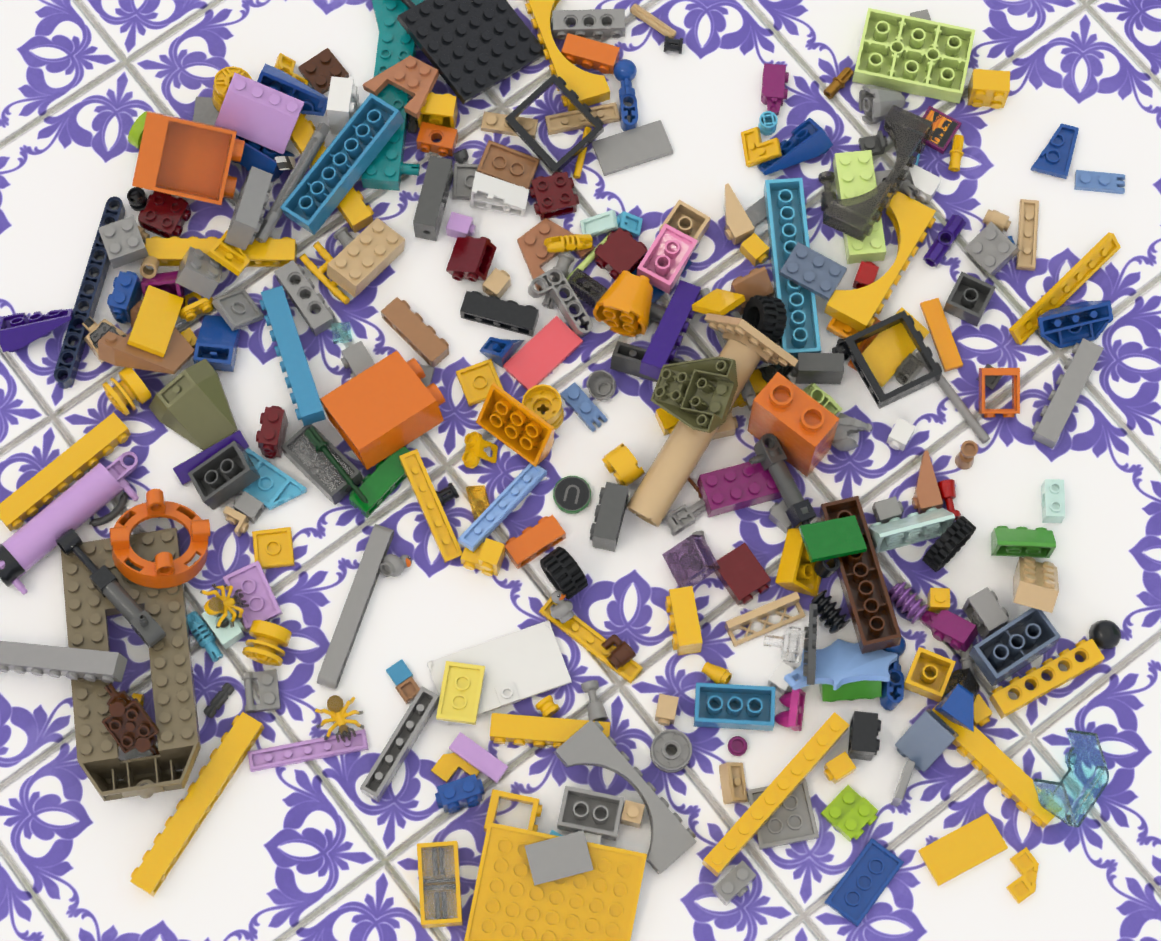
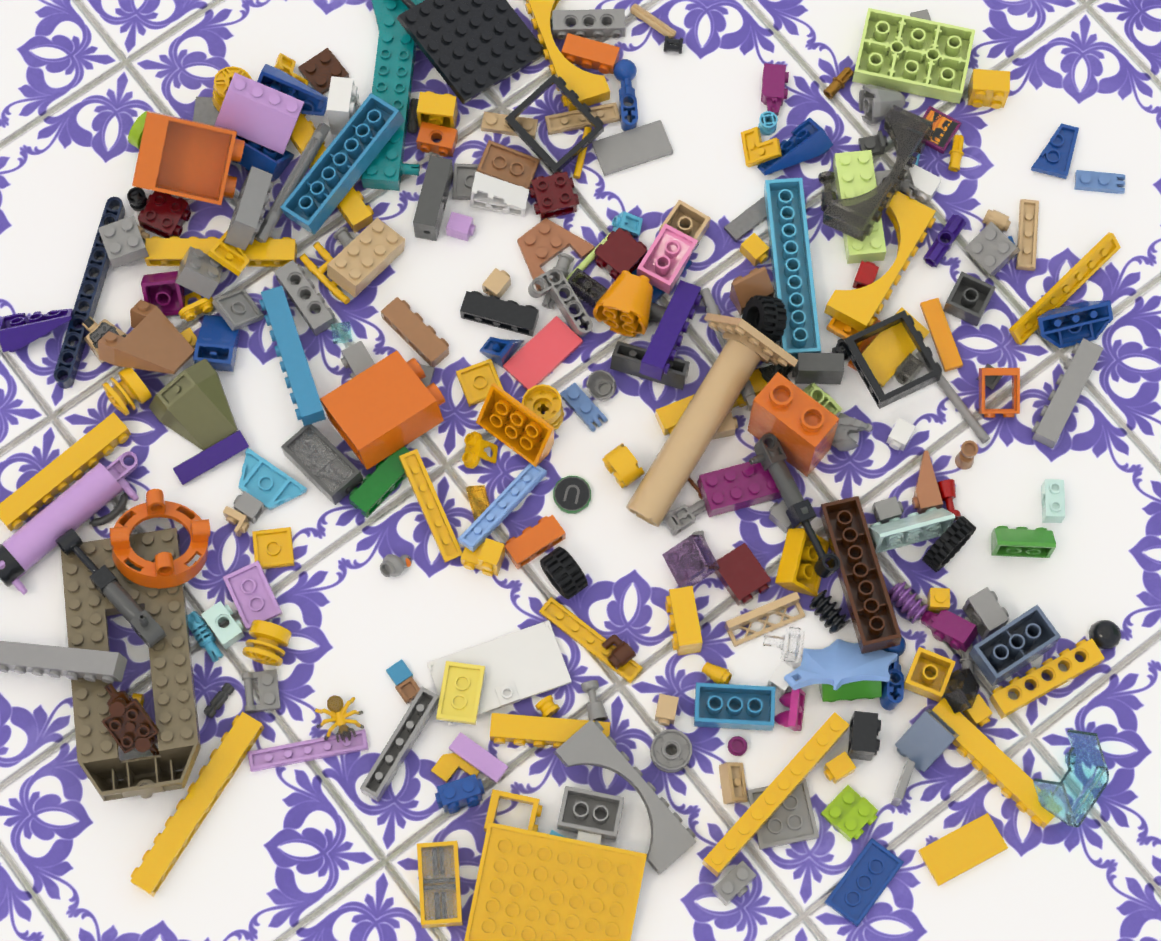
(125, 296): blue brick -> none
(152, 261): tan beam -> none
(155, 321): yellow tile -> none
(221, 604): animal -> none
(223, 475): dark grey brick -> none
(272, 431): dark red brick -> none
(285, 162): sticker -> none
(321, 446): dark green piece -> none
(355, 607): light grey beam -> none
(409, 76): nougat wing -> none
(452, 494): black bush -> none
(461, 155): dark grey hinge -> none
(471, 258): dark red brick -> none
(559, 857): light grey tile -> none
(563, 609): light grey animal -> none
(568, 243): yellow hinge -> none
(599, 223): light aqua tile -> none
(609, 516): dark grey brick -> none
(632, 814): tan brick -> none
(697, 391): olive wedge -> none
(718, 302): yellow tile -> none
(737, 223): tan slope -> none
(809, 659): dark grey wing -> none
(813, 271): sand blue plate -> none
(832, 538): green tile -> none
(958, 707): blue slope -> none
(1028, 868): yellow tile -> none
(1035, 584): tan brick -> none

